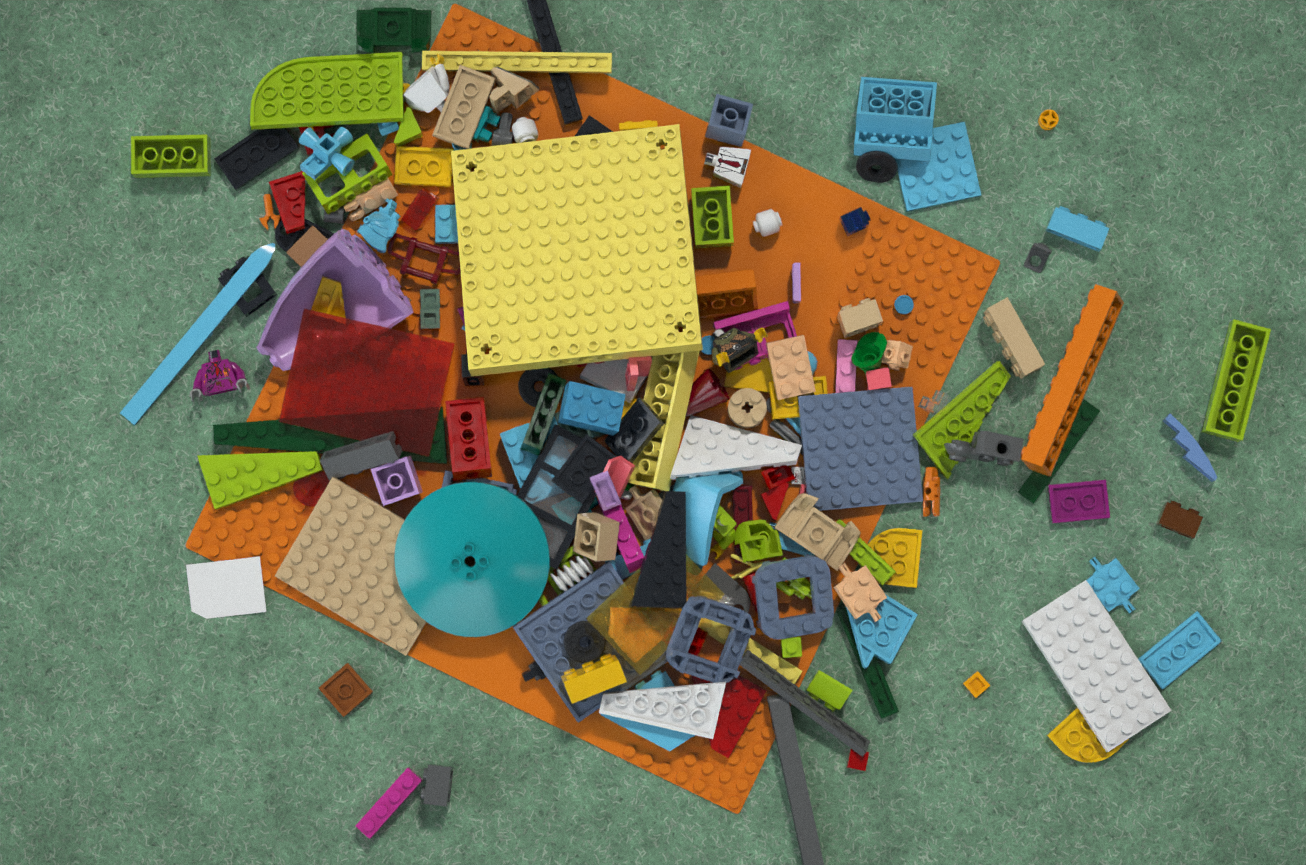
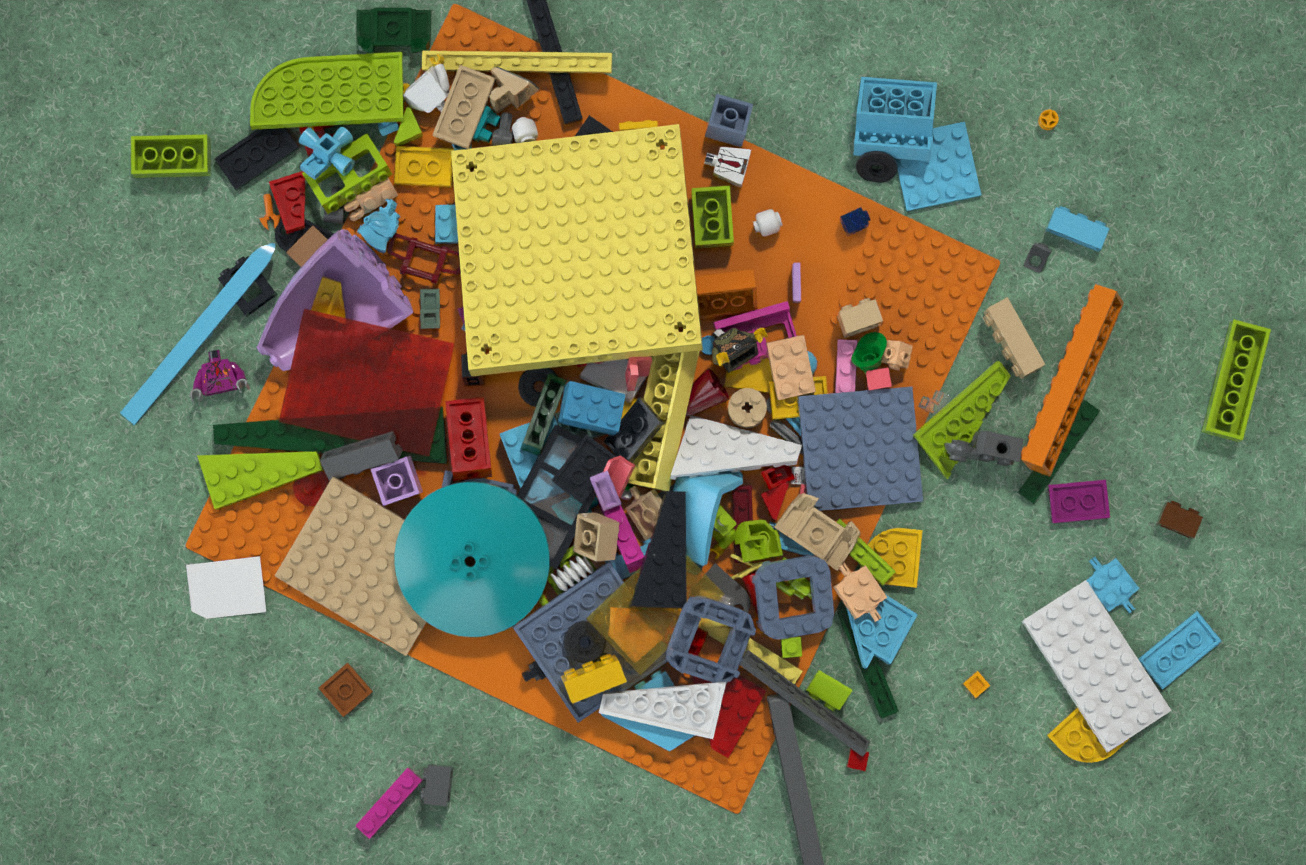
(419, 208): clear red slope -> none
(903, 304): dark azure piece -> none
(931, 492): orange hinge -> none
(1194, 453): medium blue slope -> none

